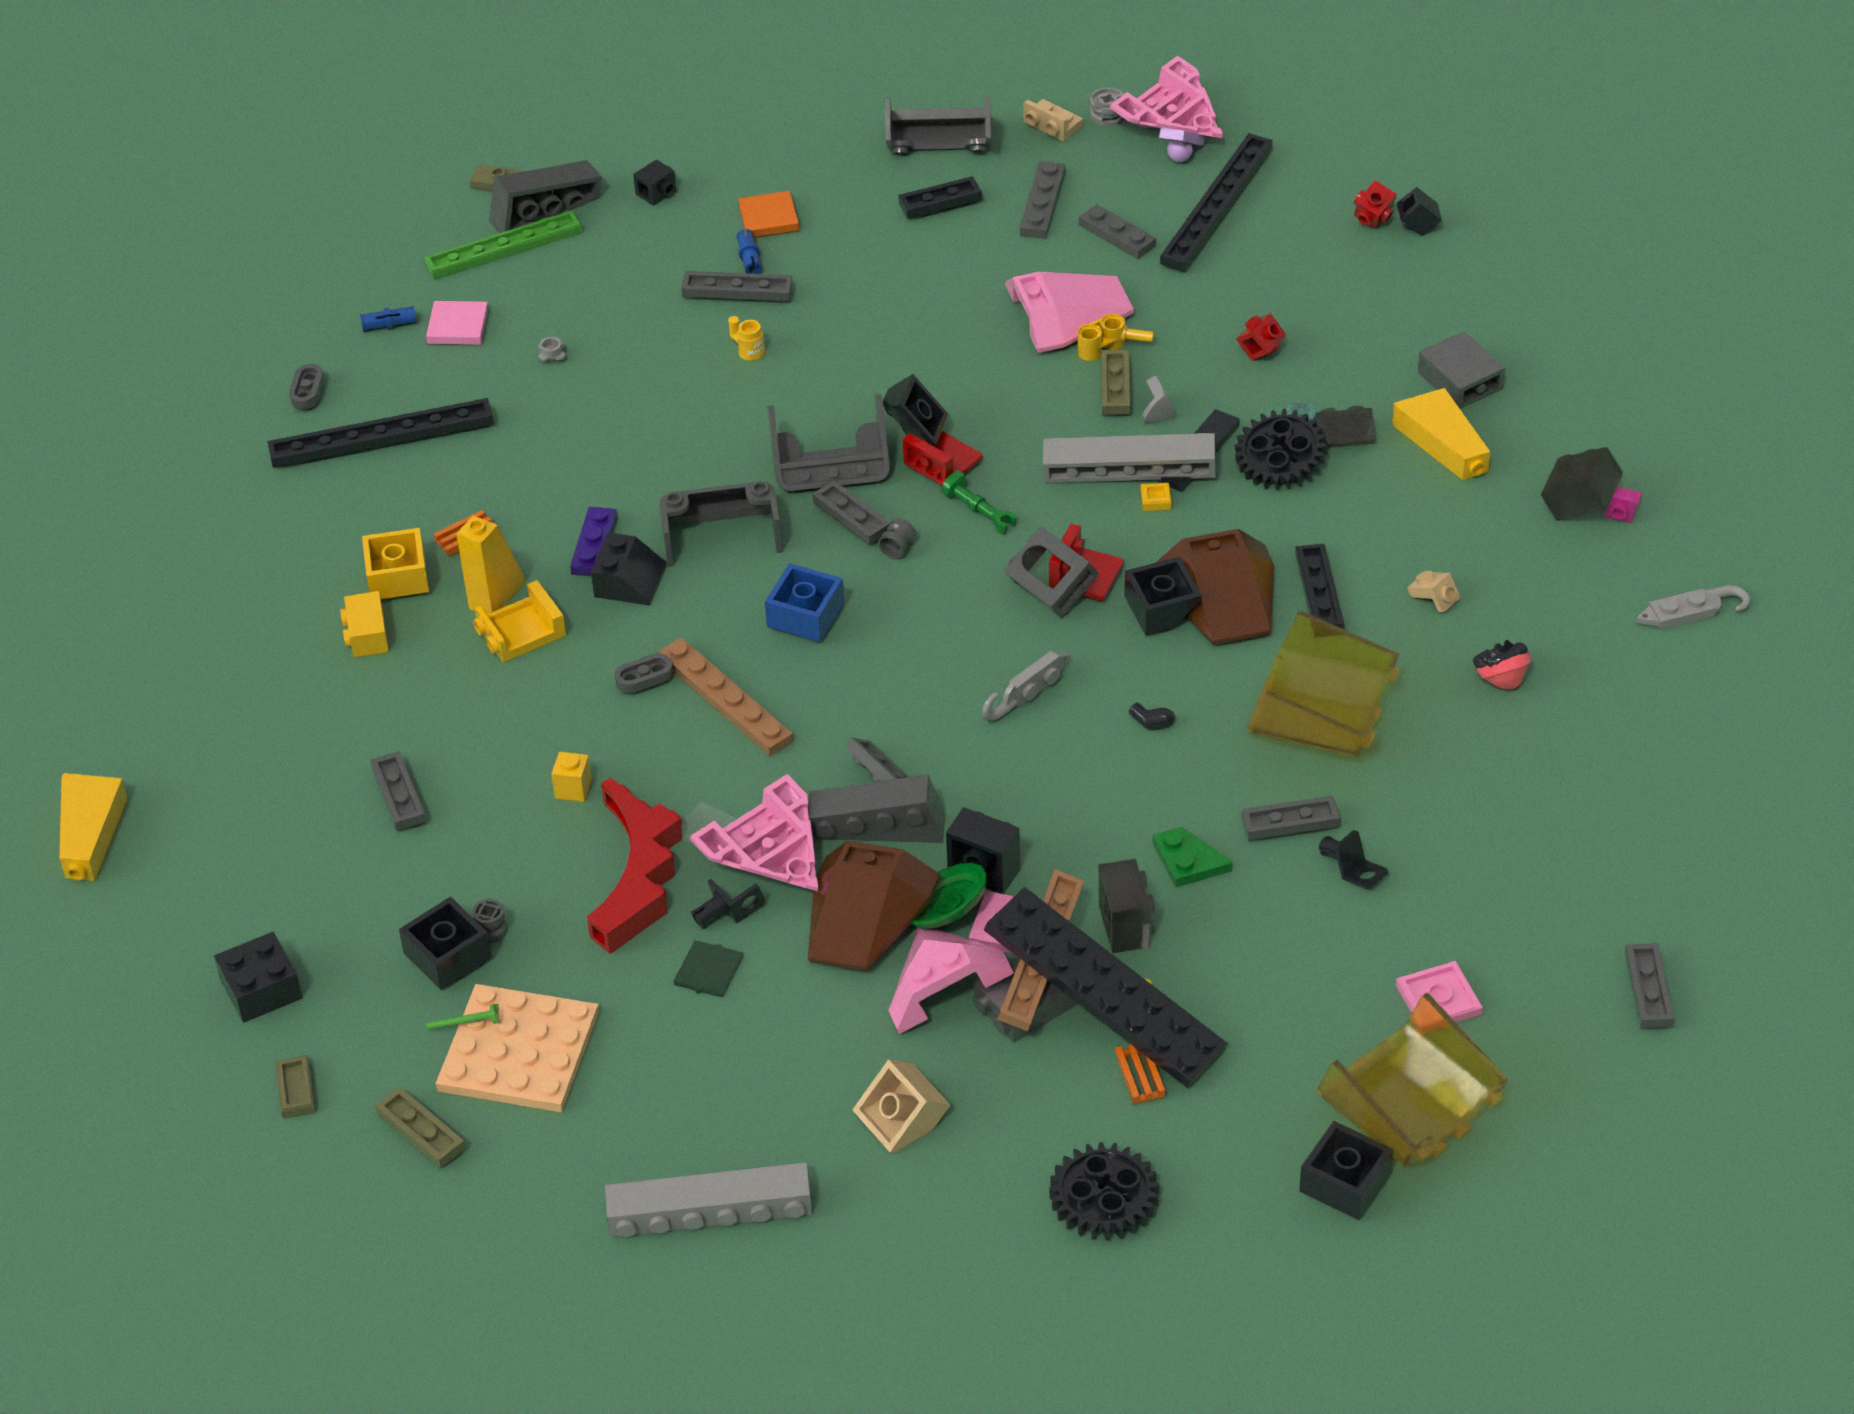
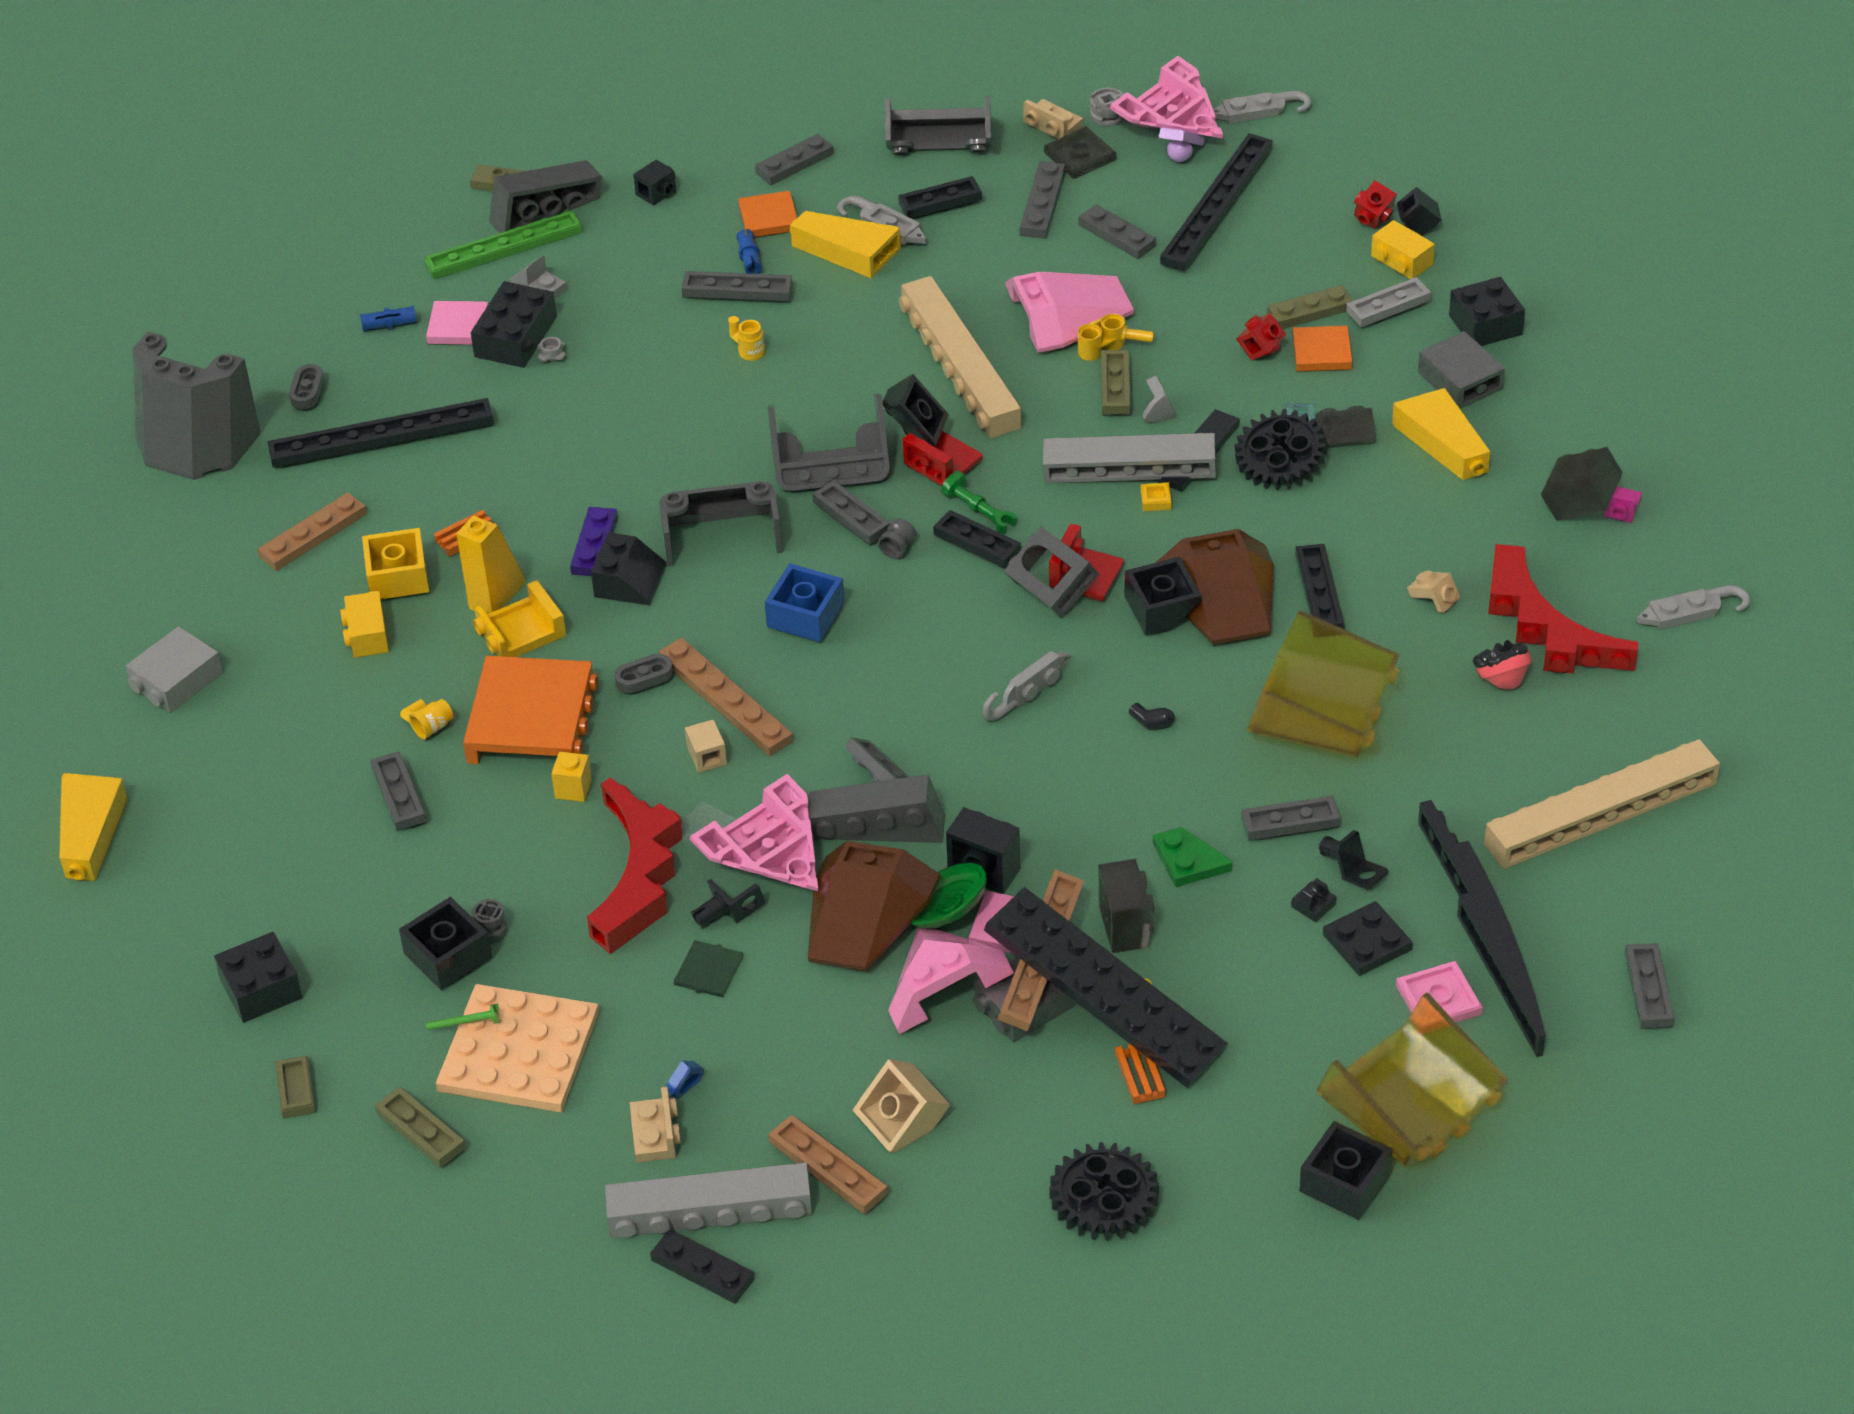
(174, 669): none -> light grey brick
(191, 415): none -> dark grey windscreen
(312, 531): none -> medium nougat plate
(427, 718): none -> yellow piece
(513, 324): none -> black brick
(530, 707): none -> orange panel
(537, 277): none -> light grey slope
(653, 1128): none -> tan bracket
(684, 1077): none -> blue tile
(702, 1266): none -> black plate
(705, 746): none -> tan brick
(794, 159): none -> dark grey plate
(828, 1164): none -> medium nougat plate
(846, 241): none -> yellow slope
(878, 213): none -> light grey plate
(960, 357): none -> tan brick
(977, 538): none -> black plate
(1080, 152): none -> clear smoke tile
(1259, 106): none -> light grey plate
(1310, 307): none -> olive plate
(1314, 900): none -> black tile
(1322, 348): none -> orange tile
(1367, 938): none -> black plate
(1388, 302): none -> light grey plate
(1402, 249): none -> yellow brick
(1485, 923): none -> black slope
(1487, 311): none -> black brick
(1542, 624): none -> red arch
(1601, 803): none -> tan brick

